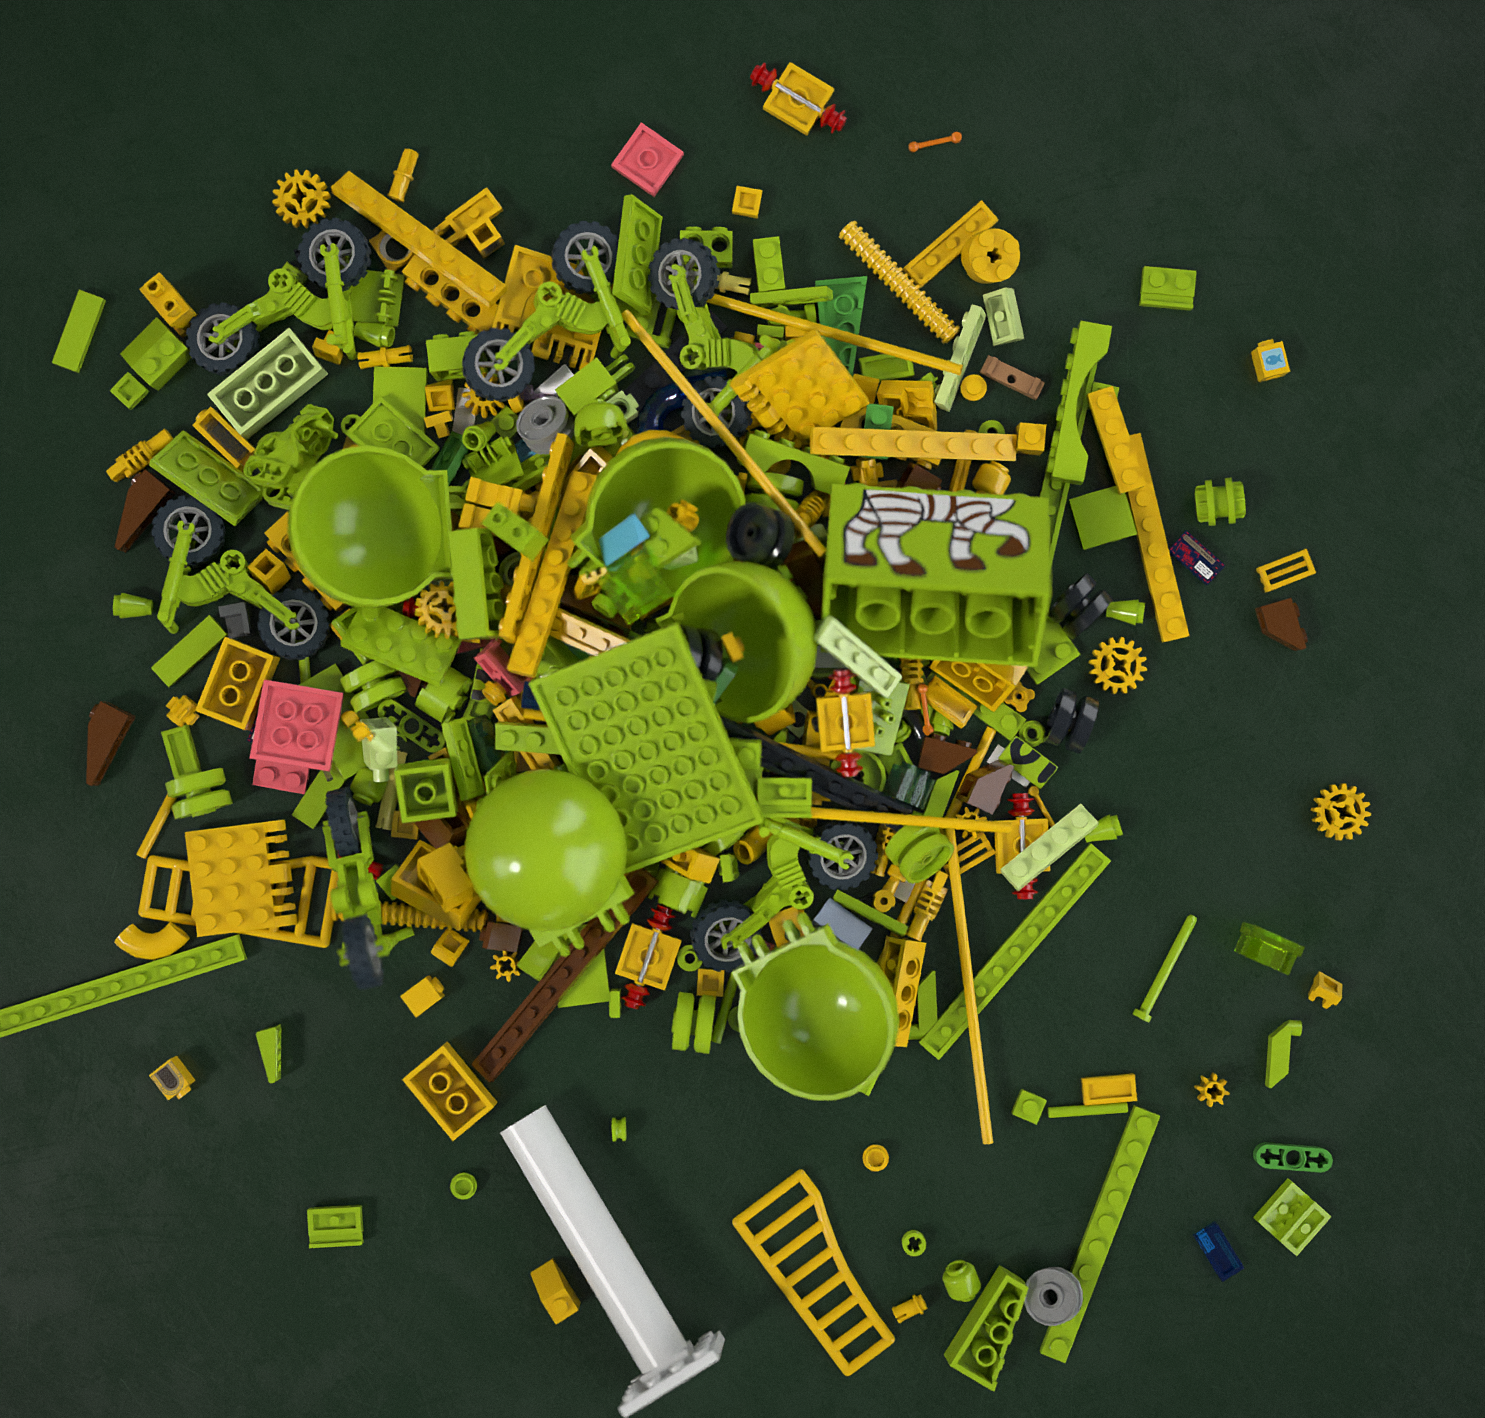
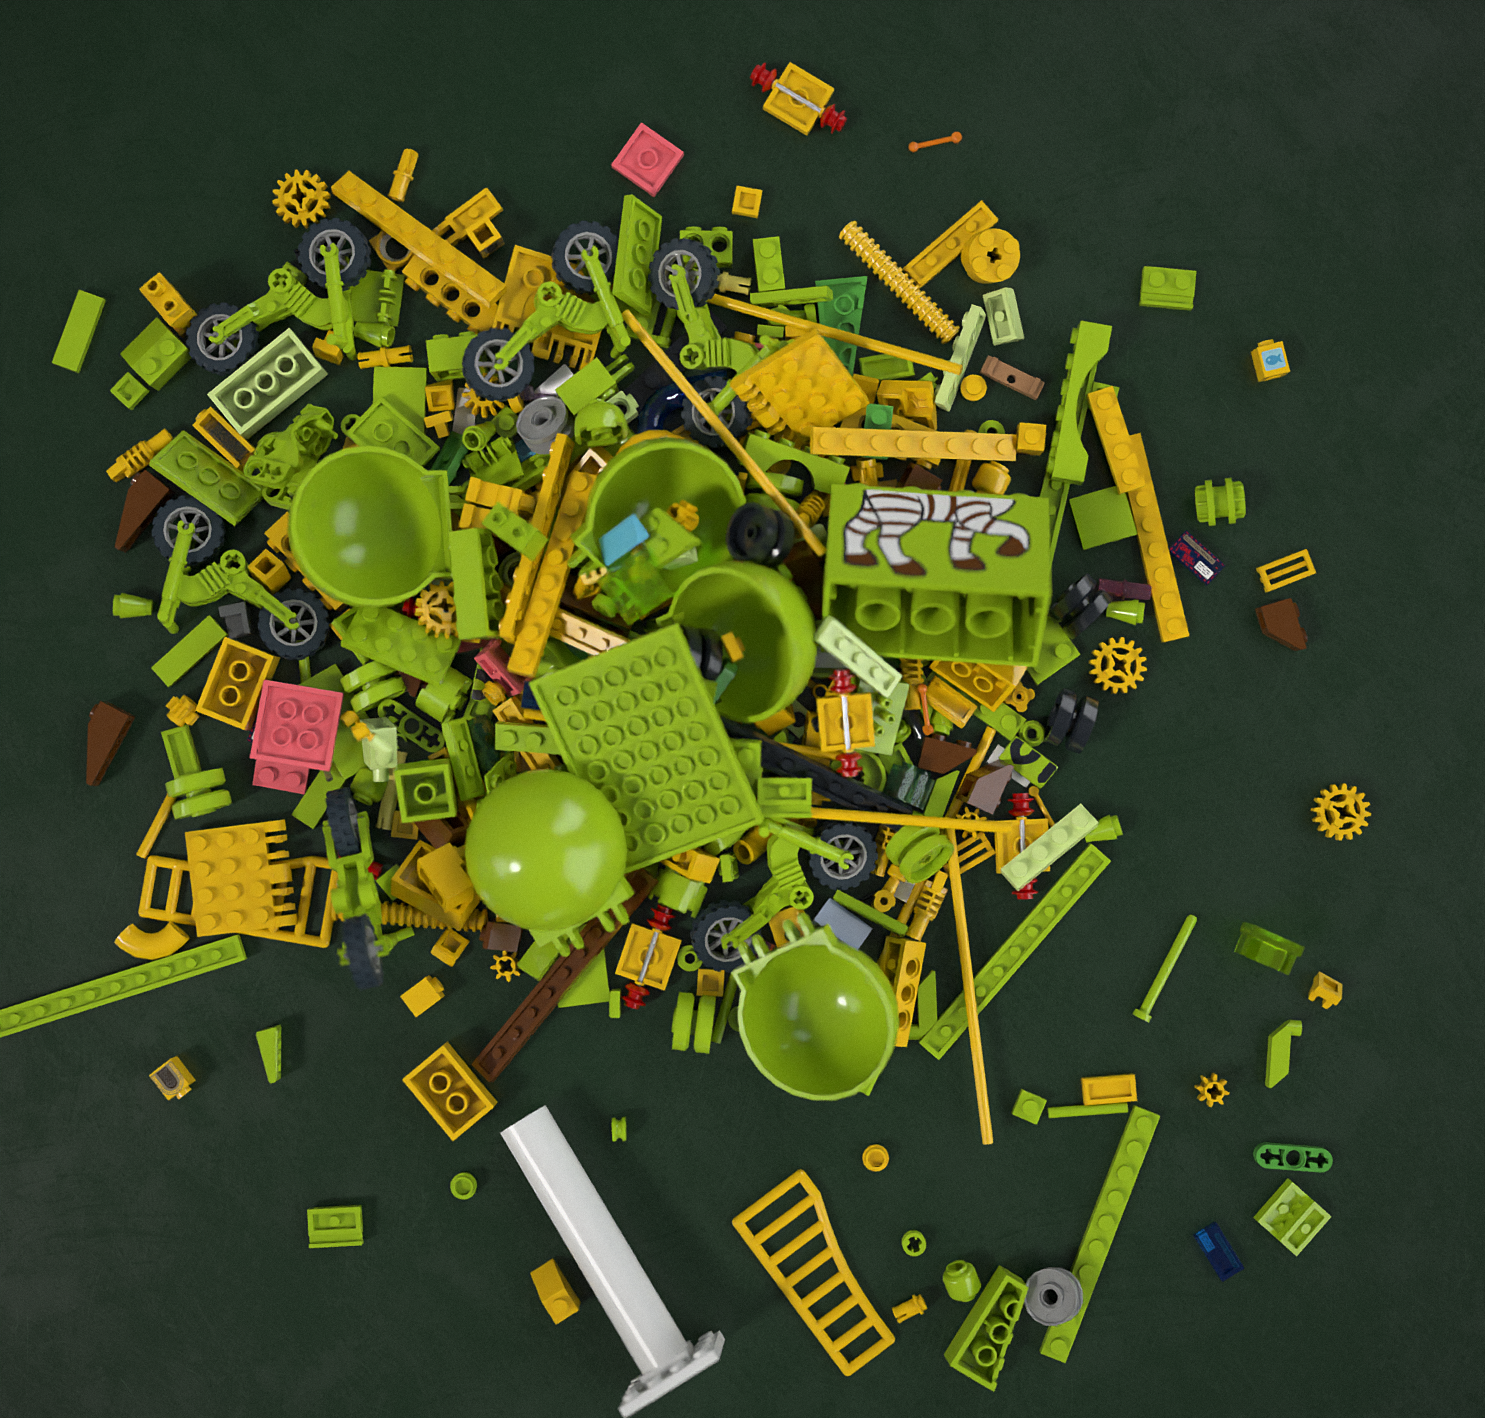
(1125, 589): none -> clear pink axle

